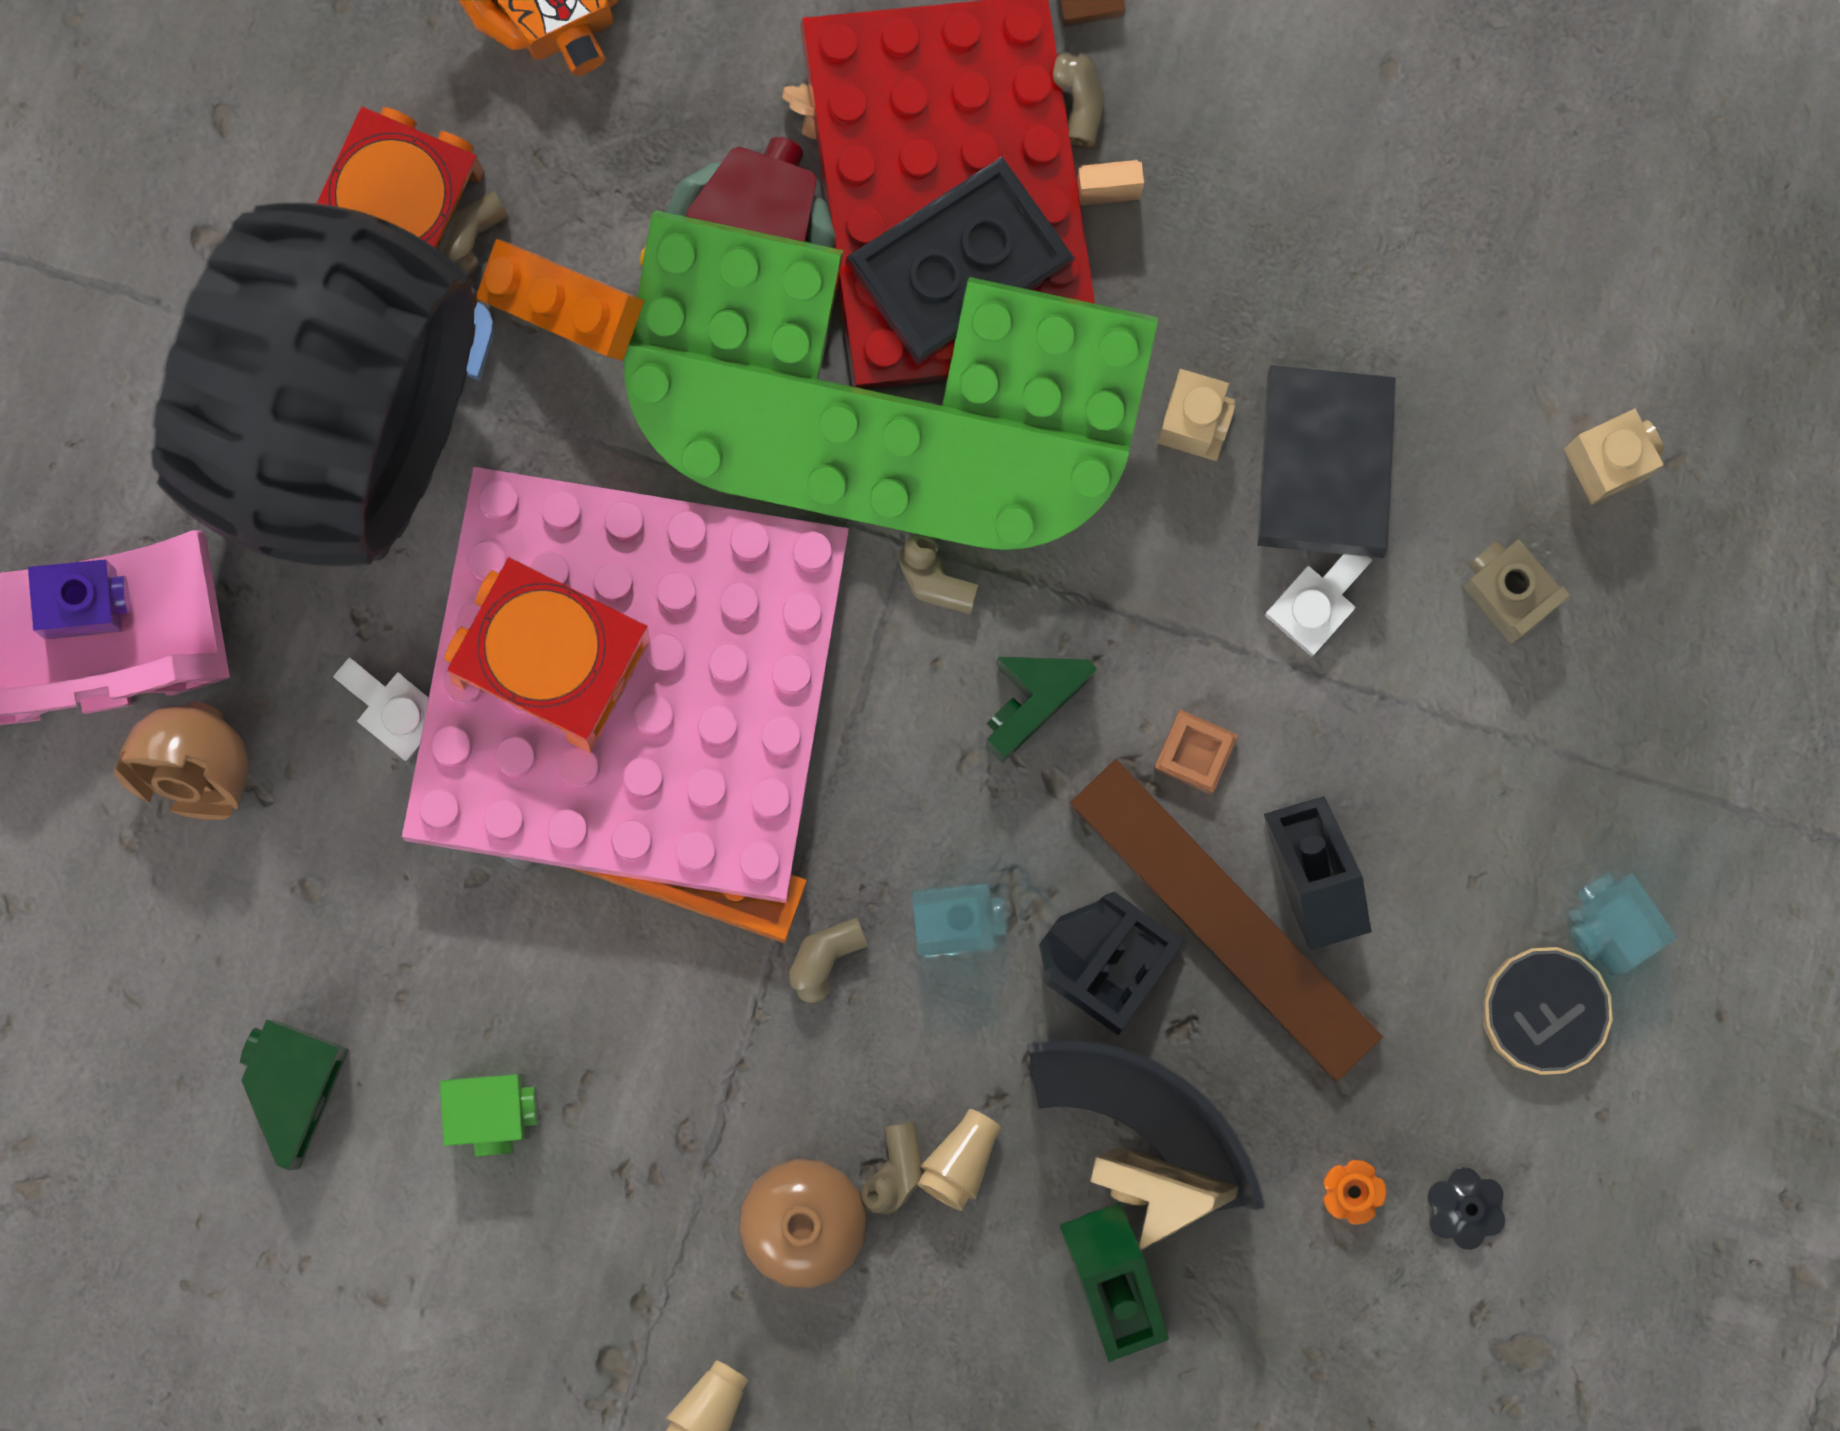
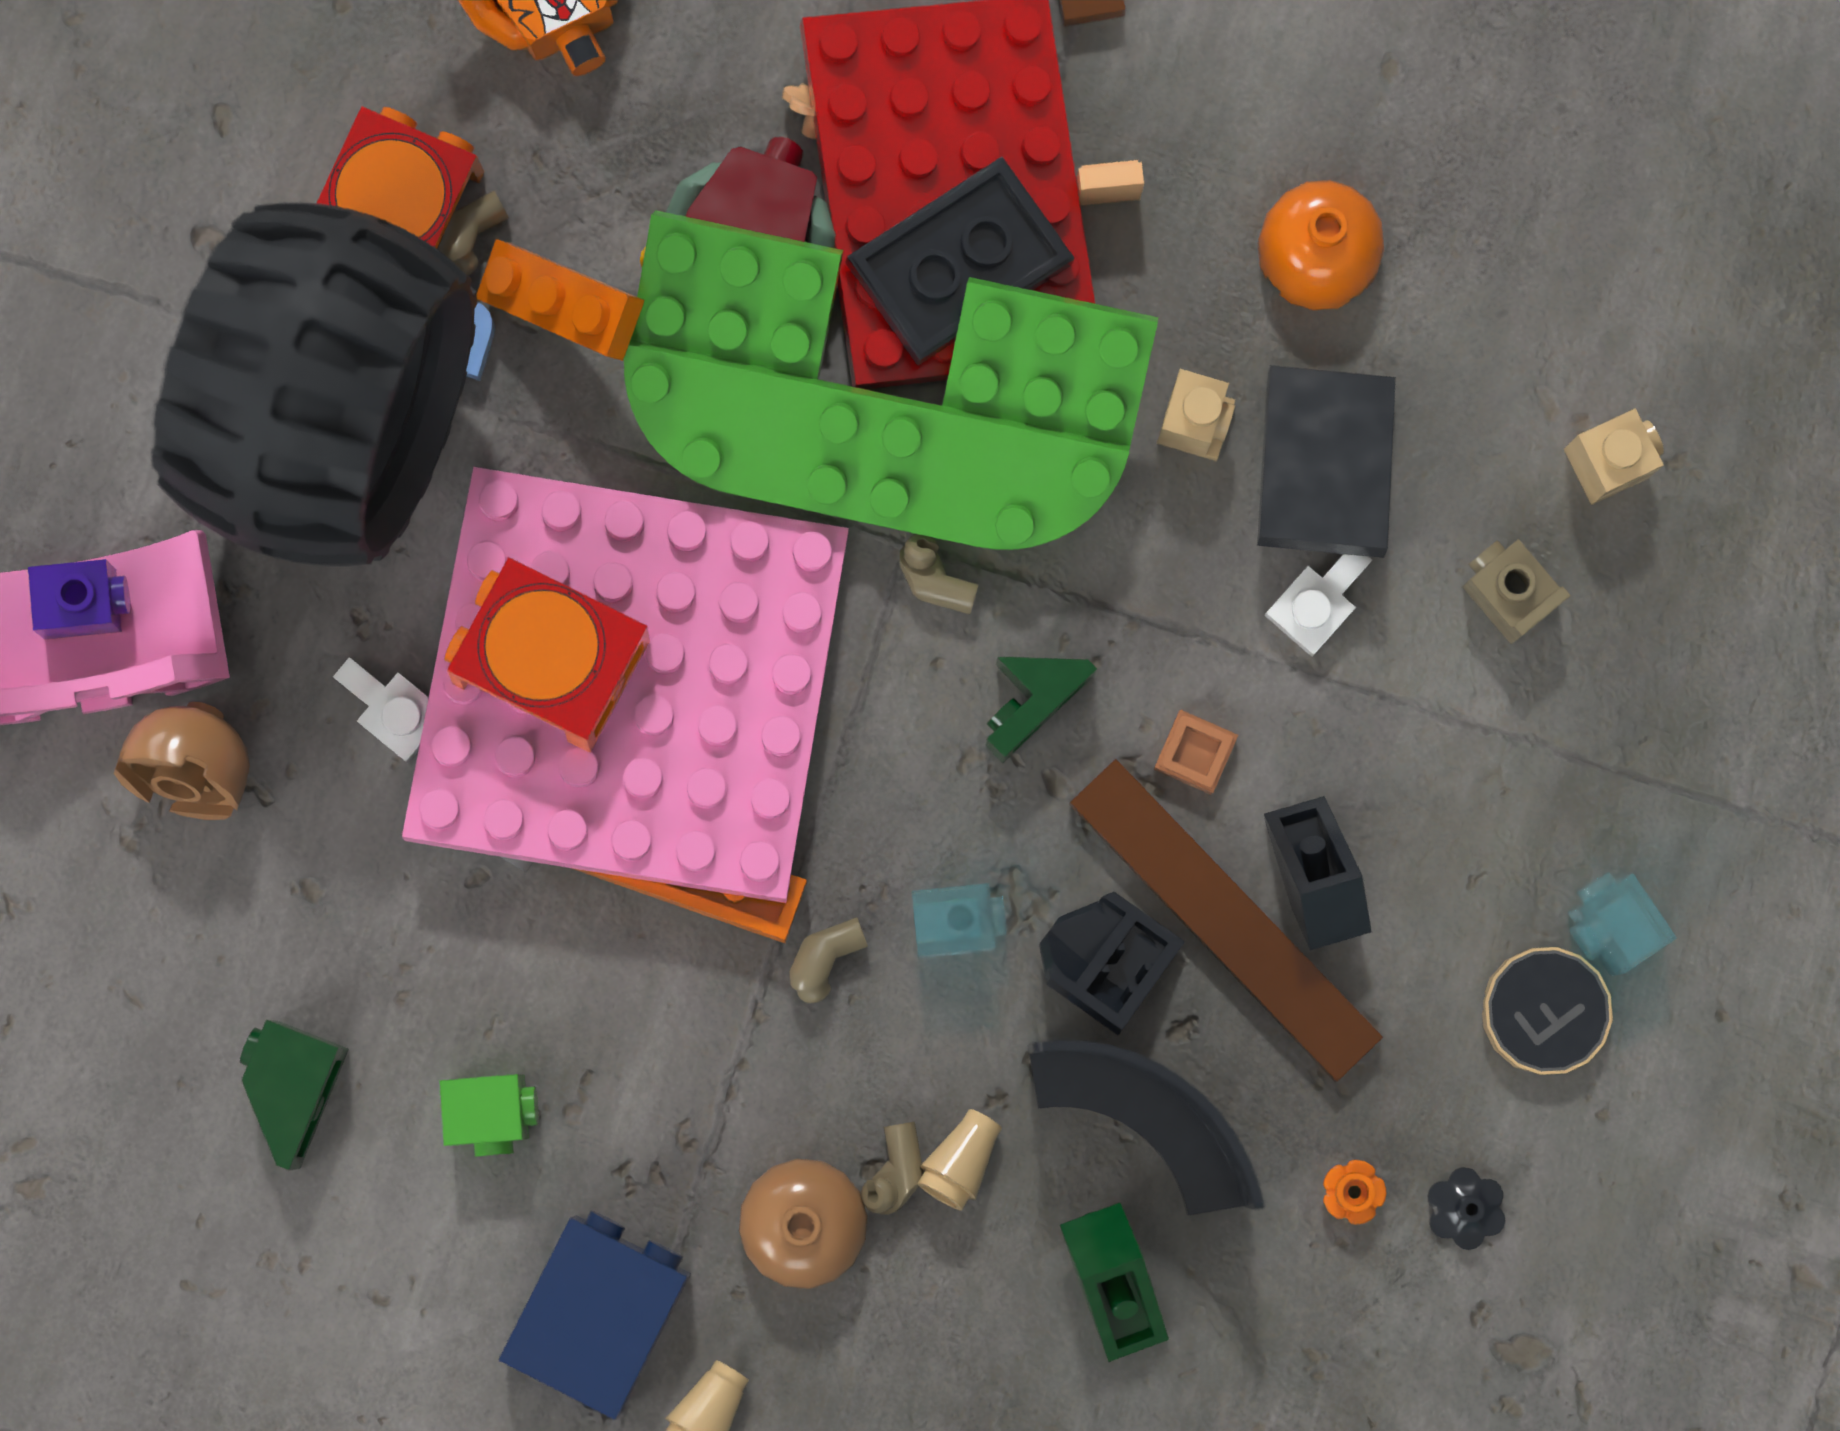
(596, 1313): none -> dark blue brick
(1088, 97): dark tan arm -> none
(1173, 1192): tan slope -> none
(1321, 245): none -> orange cylinder

